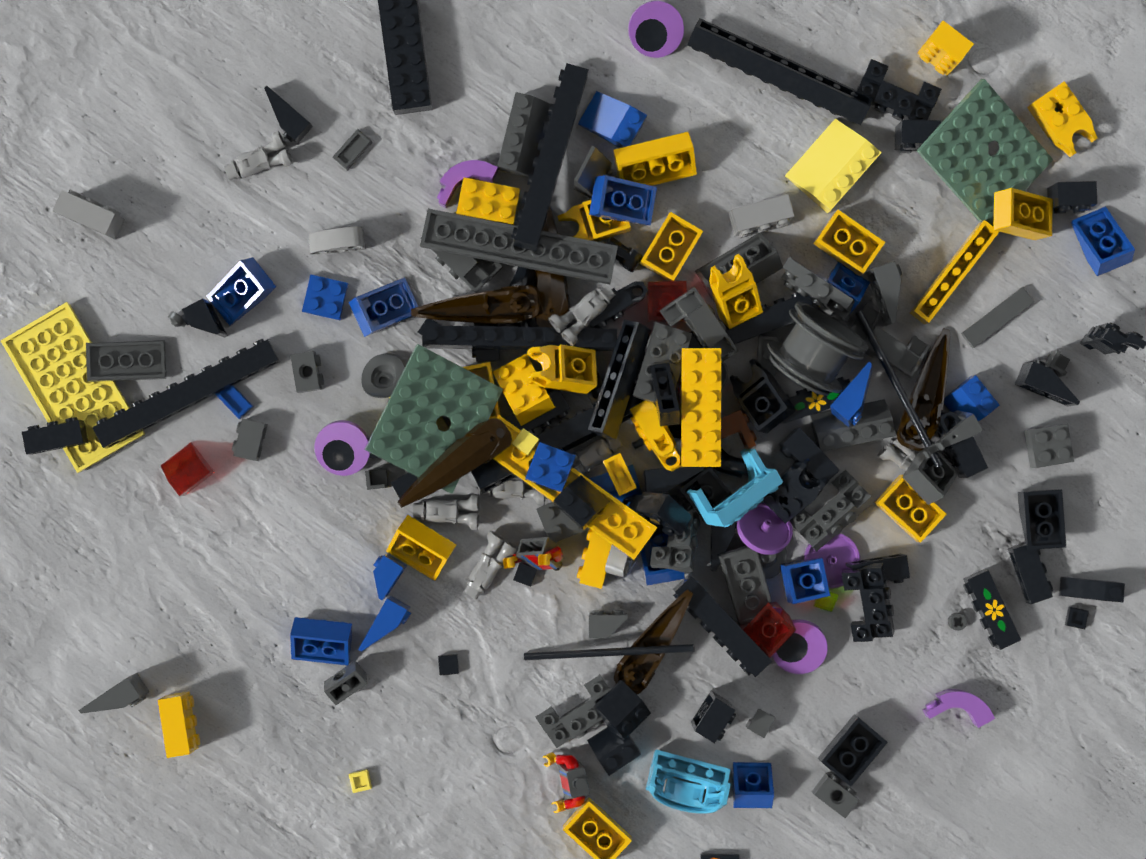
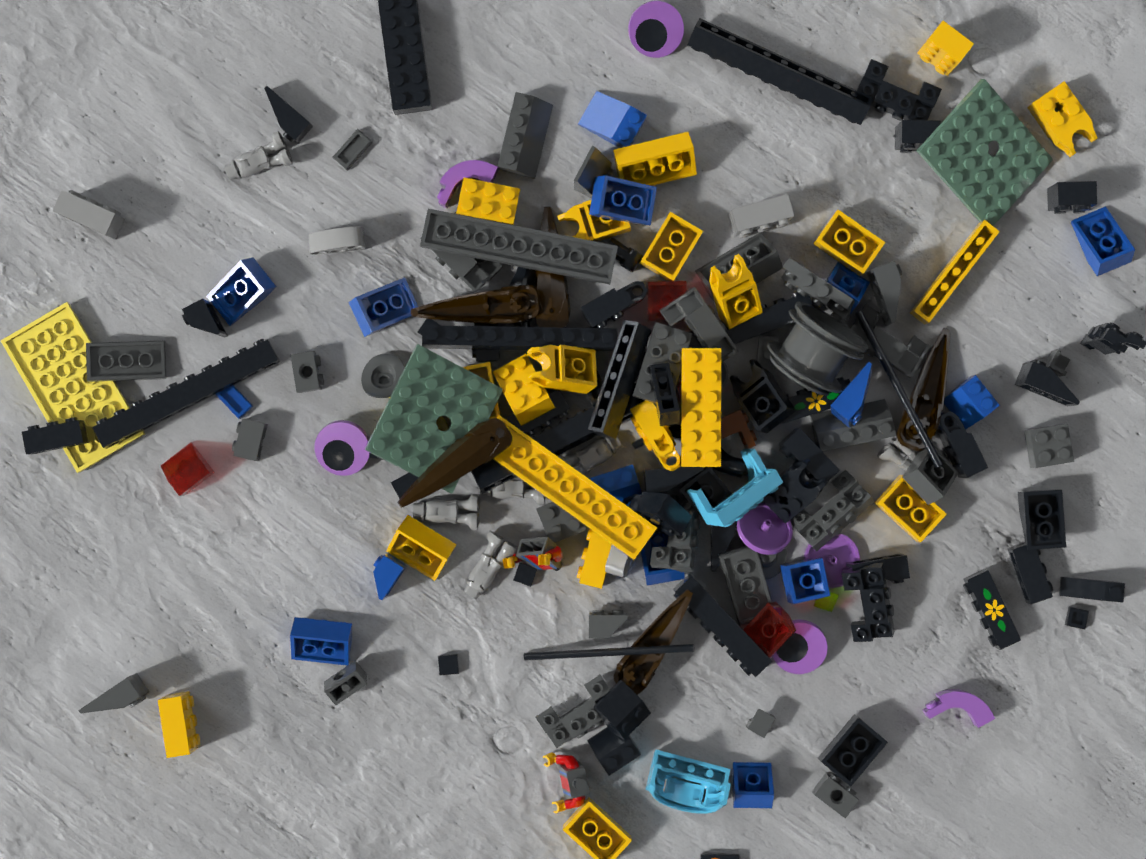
(176, 319): dark grey tile -> none
(325, 297): blue plate -> none
(360, 781): light yellow tile -> none
(376, 479): dark grey panel -> none
(389, 618): blue slope -> none
(525, 441): light yellow tile -> none
(550, 467): blue plate -> none
(551, 157): black brick -> none
(581, 502): black slope -> none
(583, 312): light grey piece -> none
(619, 474): yellow plate -> none
(713, 717): black brick -> none
(832, 165): light yellow slope -> none
(951, 622): dark grey bush -> none
(964, 429): dark grey hinge -> none
(997, 317): dark grey tile -> none
(1023, 214): yellow brick -> none

